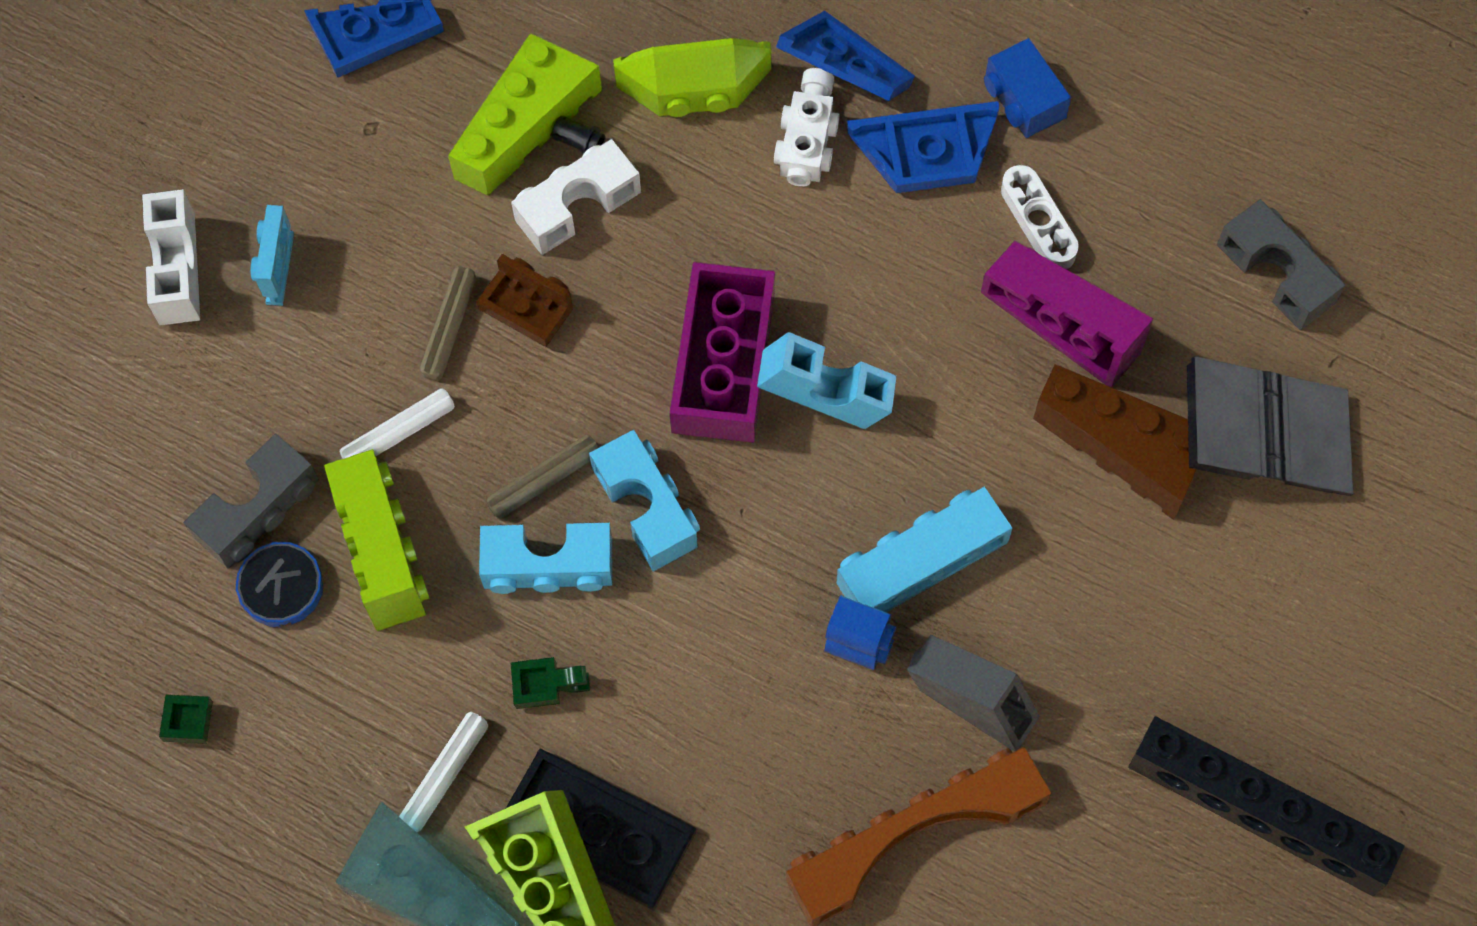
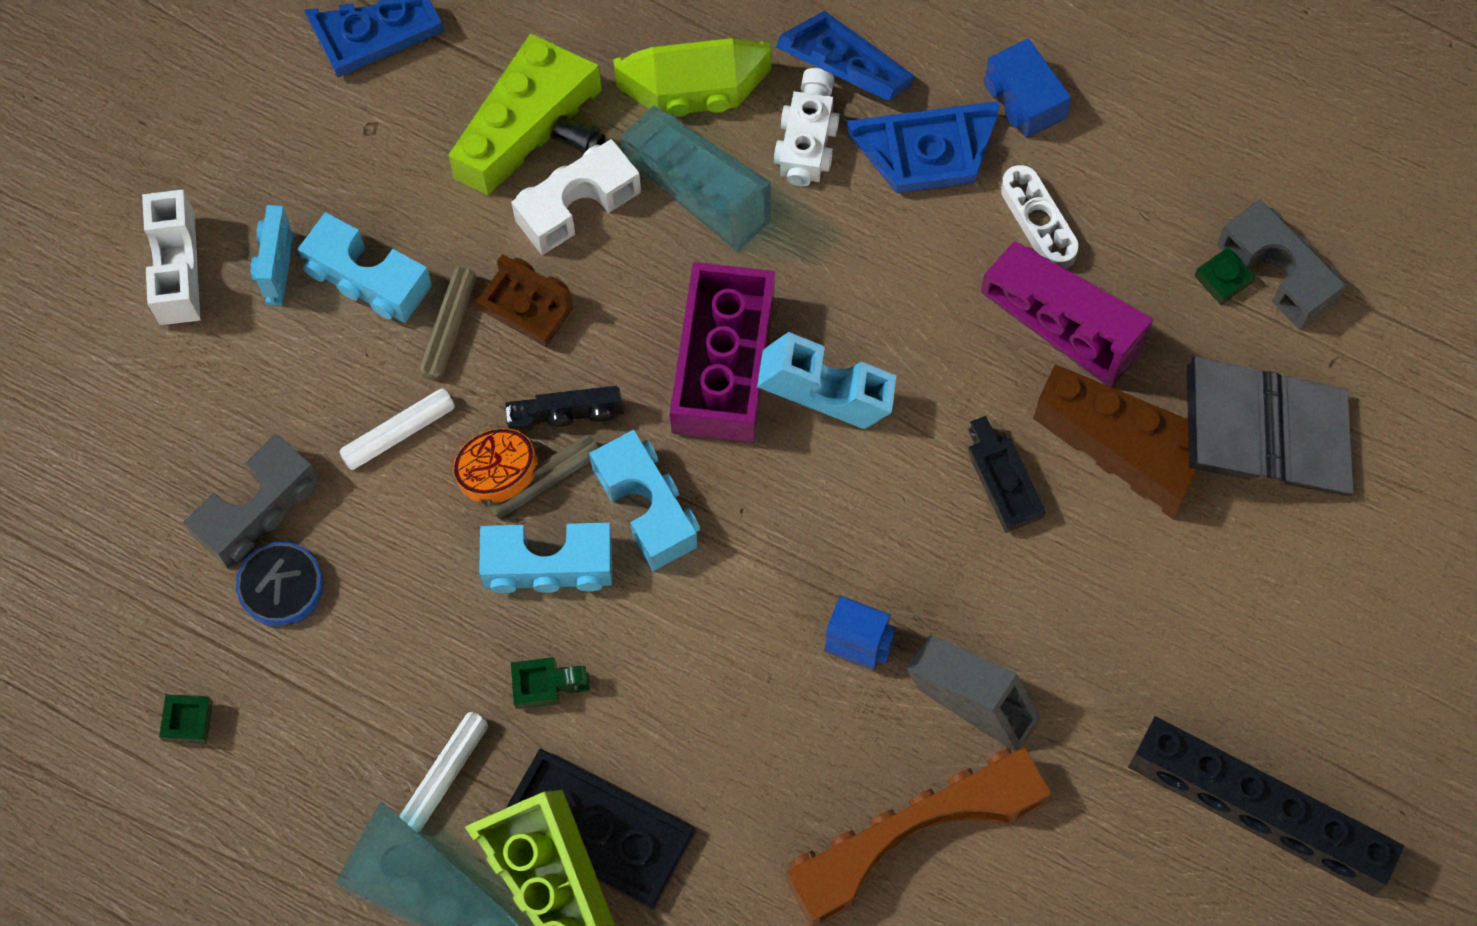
(374, 539): lime wedge -> none
(390, 287): none -> medium azure arch
(495, 465): none -> orange tile
(562, 407): none -> black hinge
(700, 177): none -> clear light blue wedge
(926, 552): medium azure brick -> none
(1003, 477): none -> black hinge
(1224, 276): none -> dark green plate

